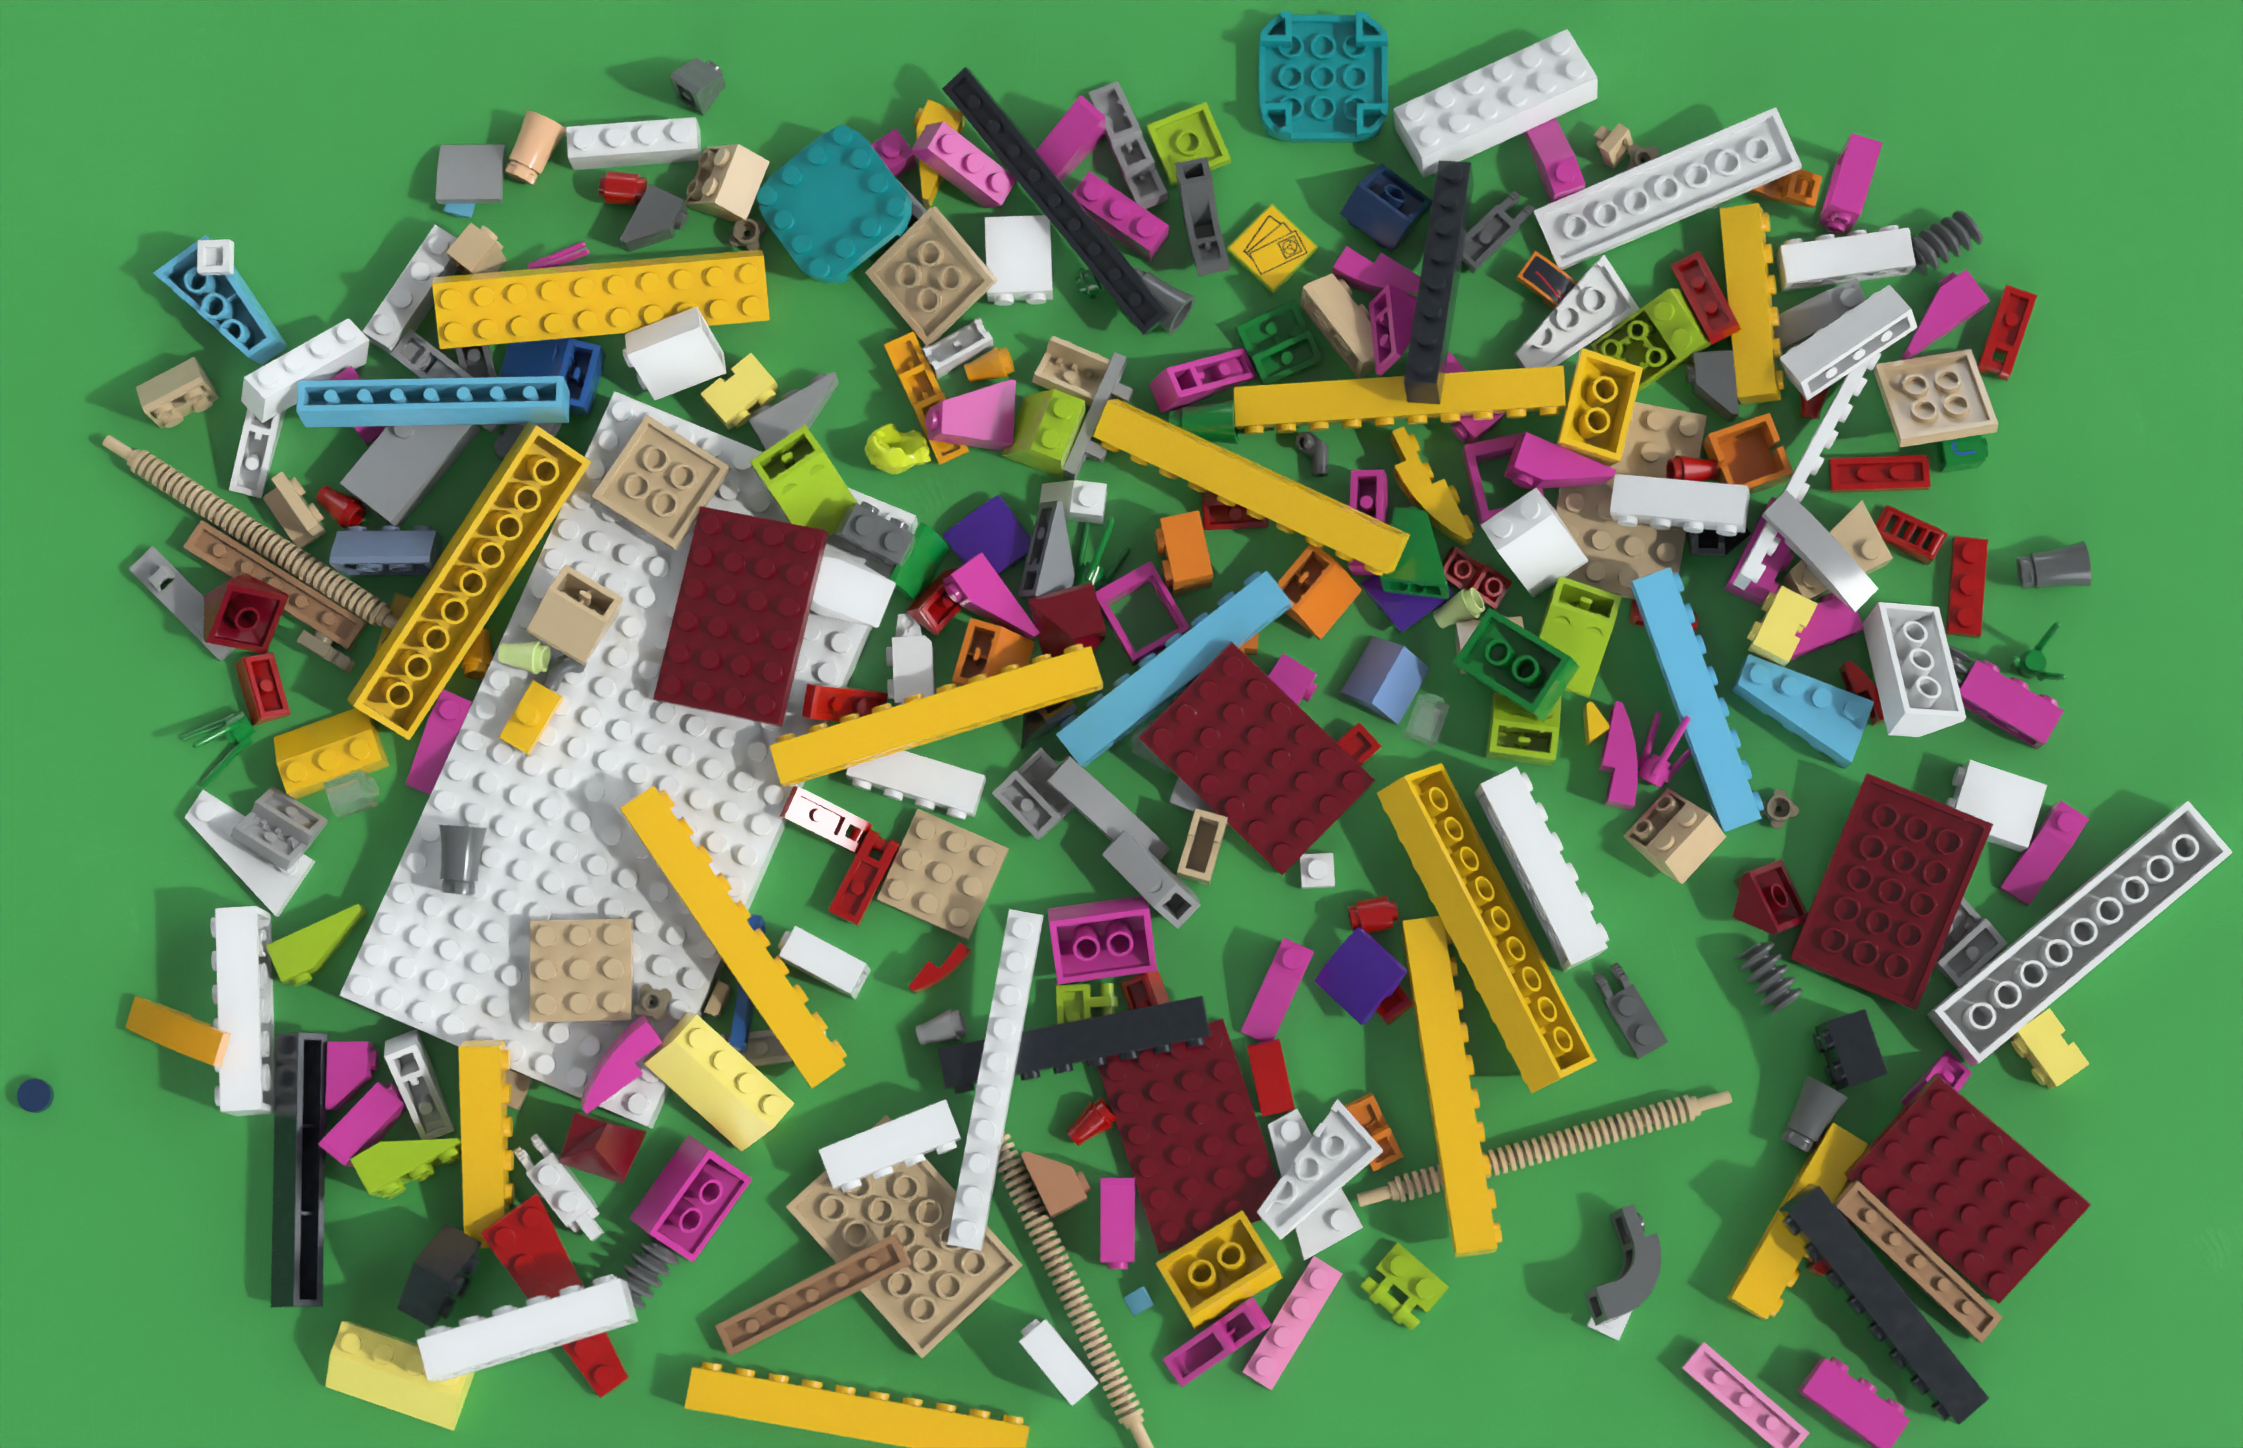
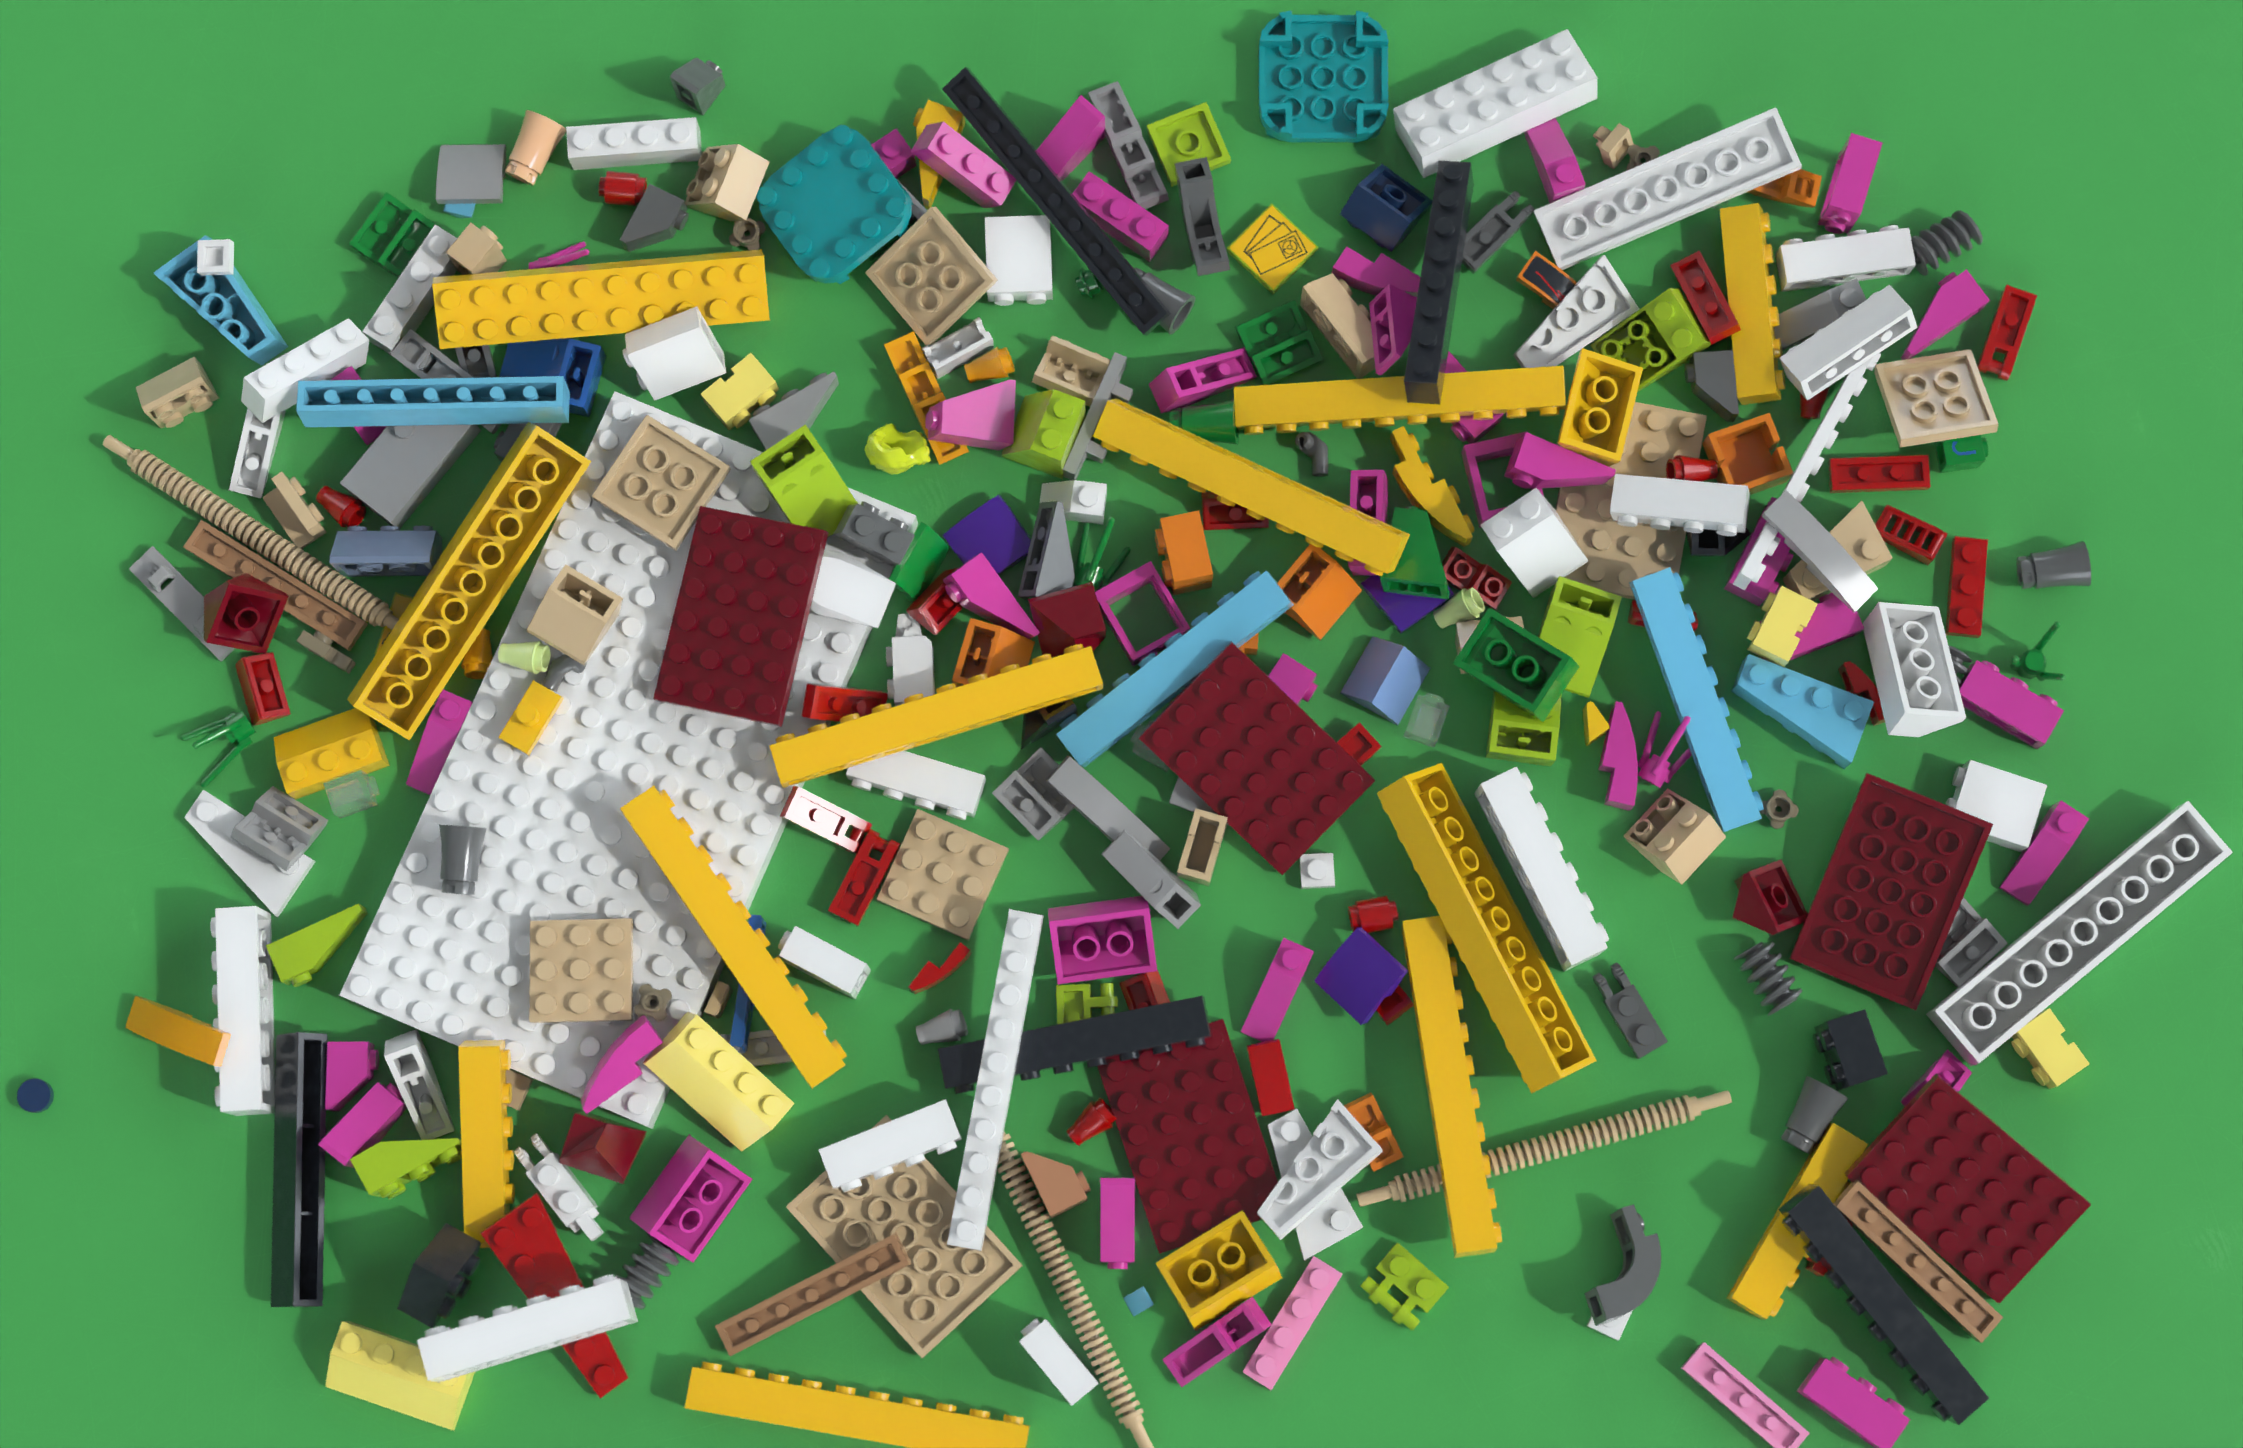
(392, 234): none -> green slope

